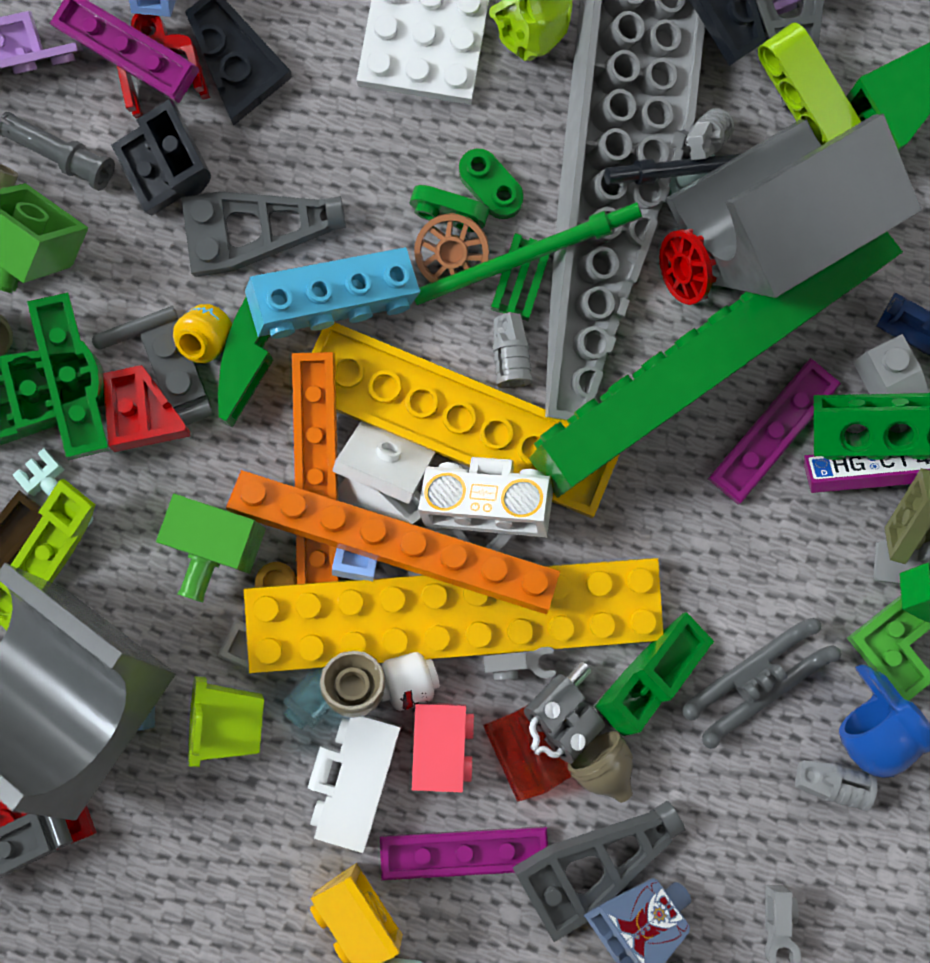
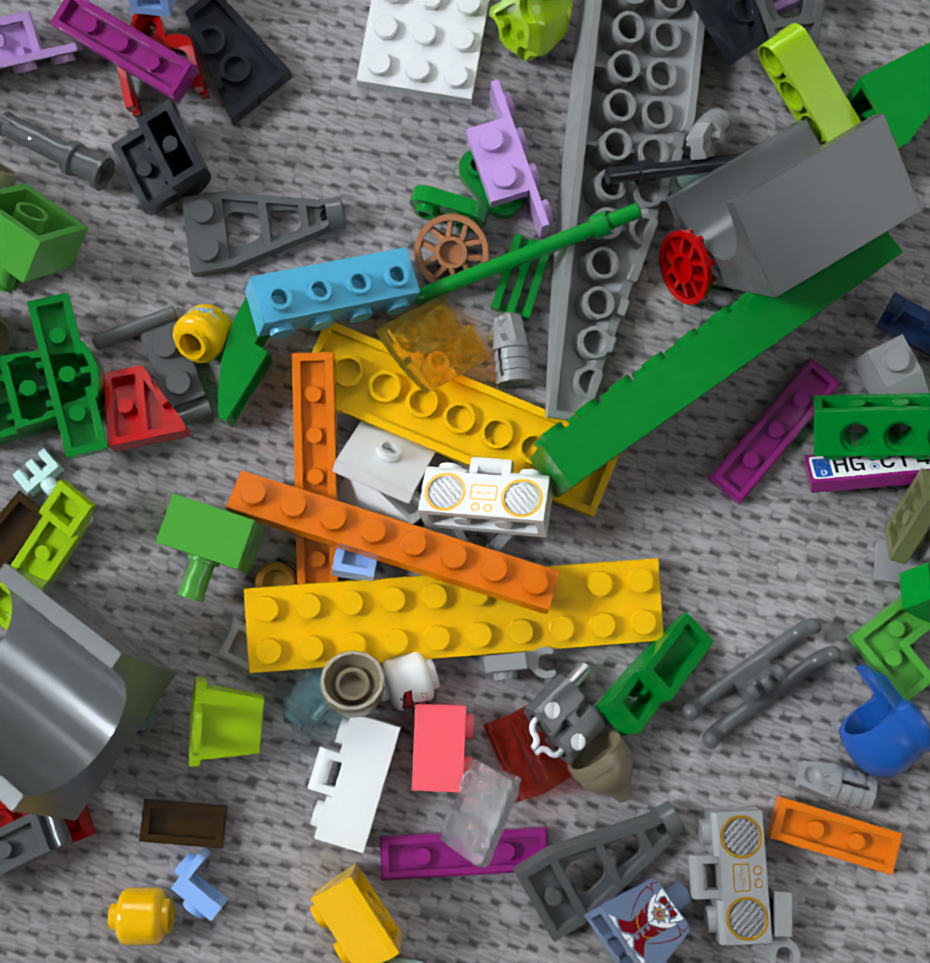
(141, 916): none -> yellow head
(183, 823): none -> dark brown tile
(199, 896): none -> light blue bracket
(432, 344): none -> clear yellow slope
(480, 812): none -> clear bracket
(502, 162): none -> lavender bracket
(740, 891): none -> light grey piece
(834, 835): none -> orange plate

